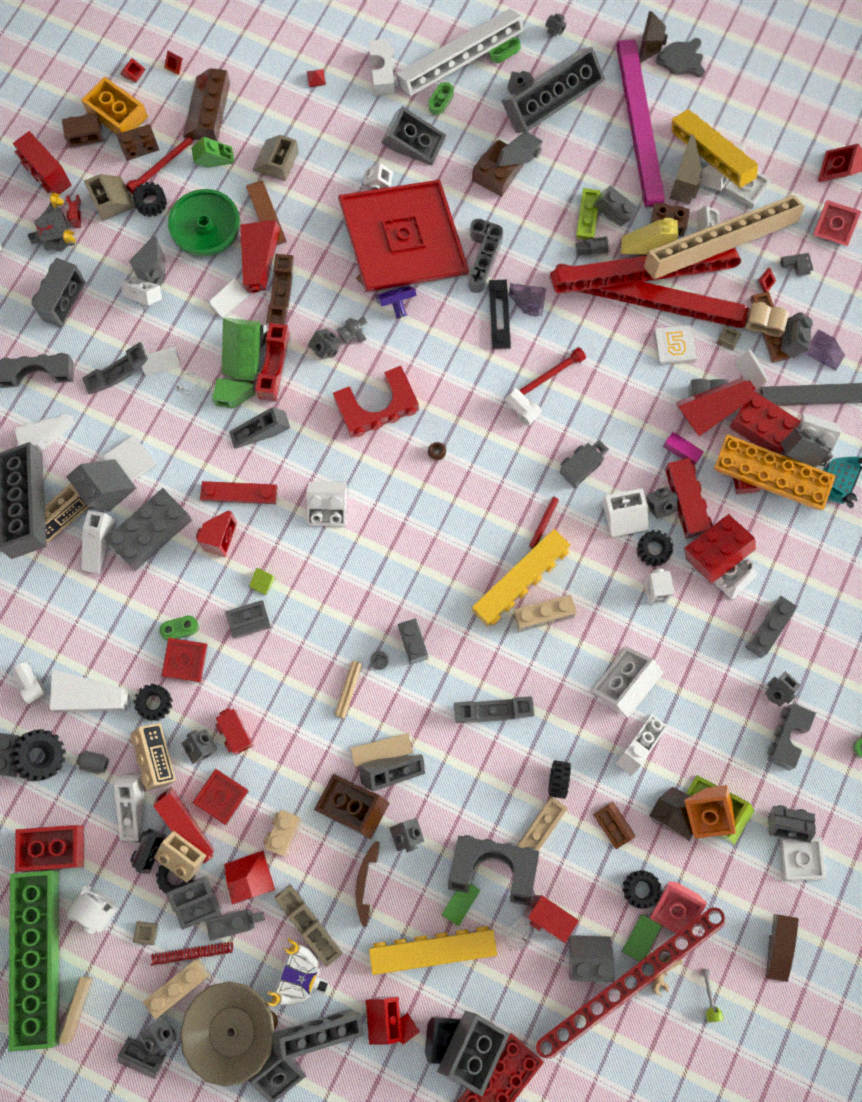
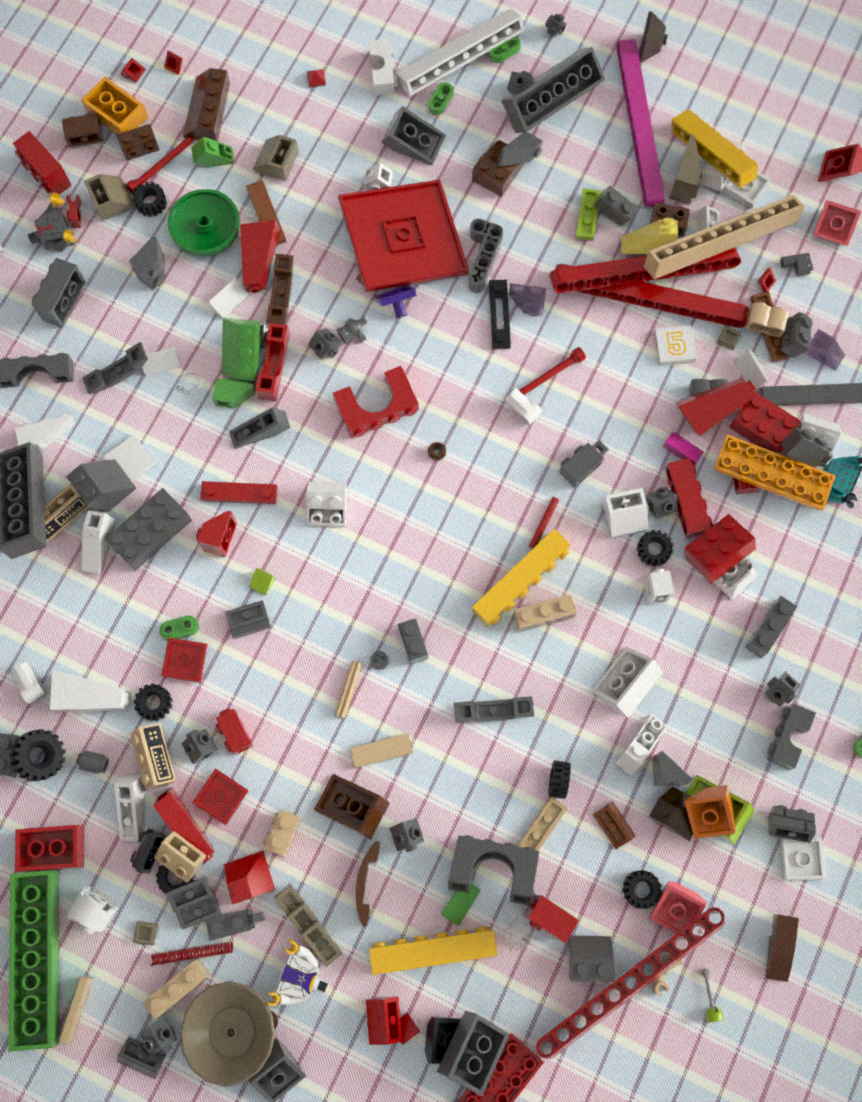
(141, 291): white piece -> none
(317, 1034): dark grey brick -> none
(390, 771): dark grey slope -> none
(592, 246): dark grey hinge -> none
(641, 938): bright green slope -> none
(667, 772): none -> dark grey slope
(682, 58): dark grey tile -> none

